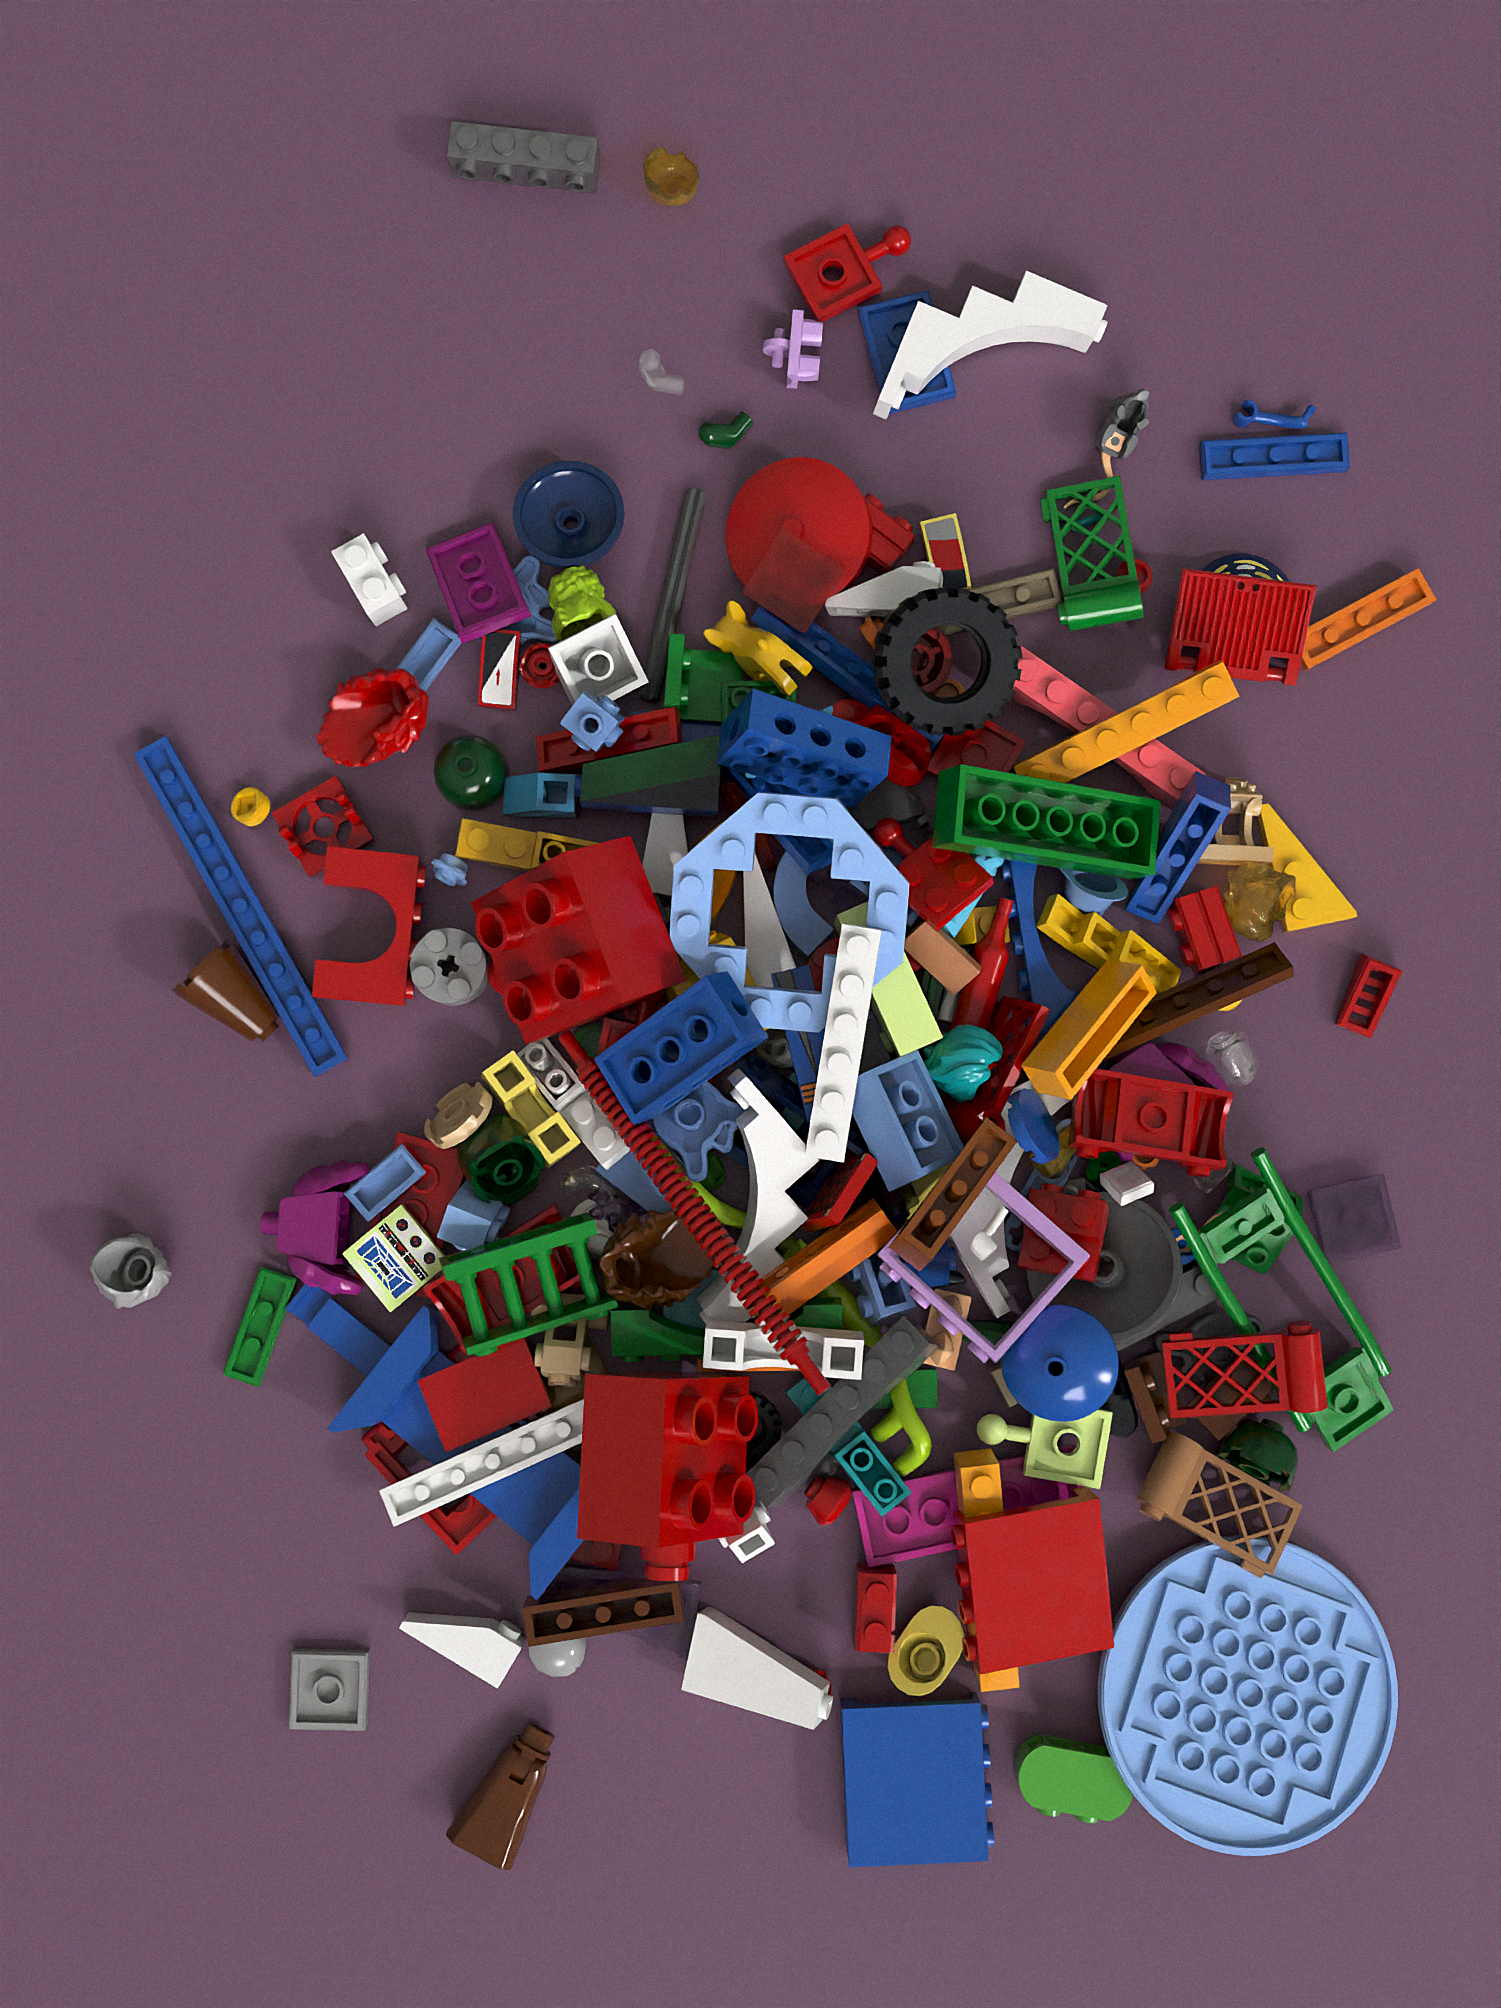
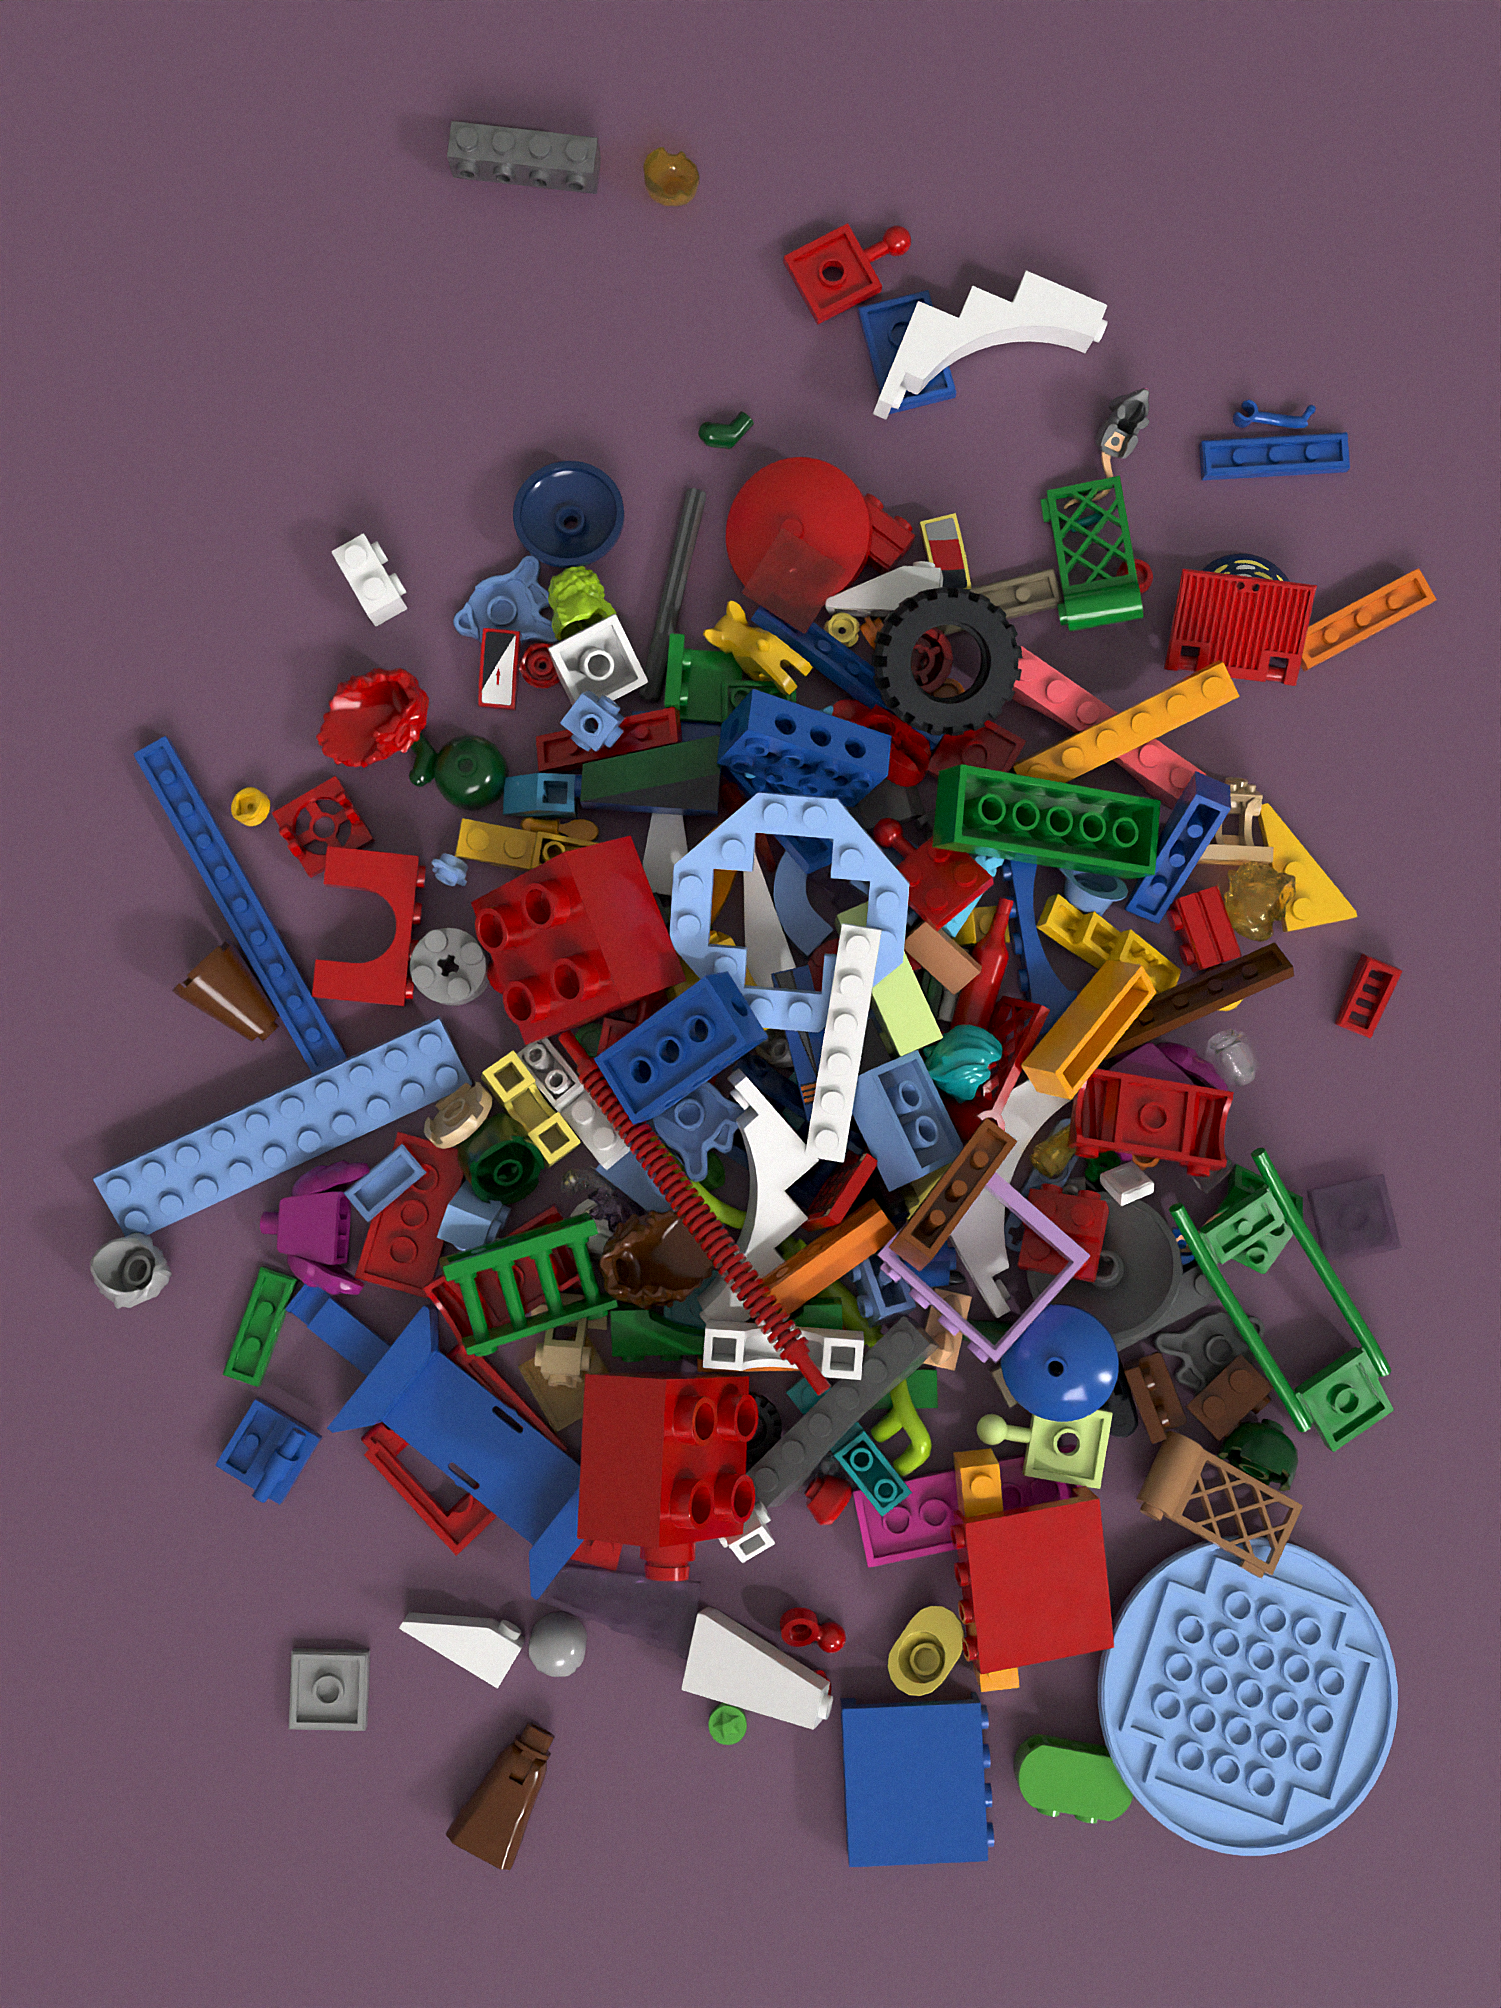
(268, 1451): none -> blue plate
(283, 1129): none -> medium blue plate
(395, 1257): tile -> none
(424, 763): none -> dark green arm
(430, 653): medium blue tile -> none
(477, 582): magenta tile -> none
(484, 1464): white plate -> none
(485, 1394): red tile -> none
(576, 829): none -> light orange piece
(602, 1610): reddish brown brick -> none
(655, 375): clear arm -> none
(727, 1724): none -> bright green tile
(801, 1628): none -> red plate
(805, 333): lavender hips -> none
(845, 621): none -> light yellow plate
(875, 1608): red brick -> none
(982, 1245): white hand -> none
(1033, 1126): blue tile -> none
(1296, 1362): red piece -> none

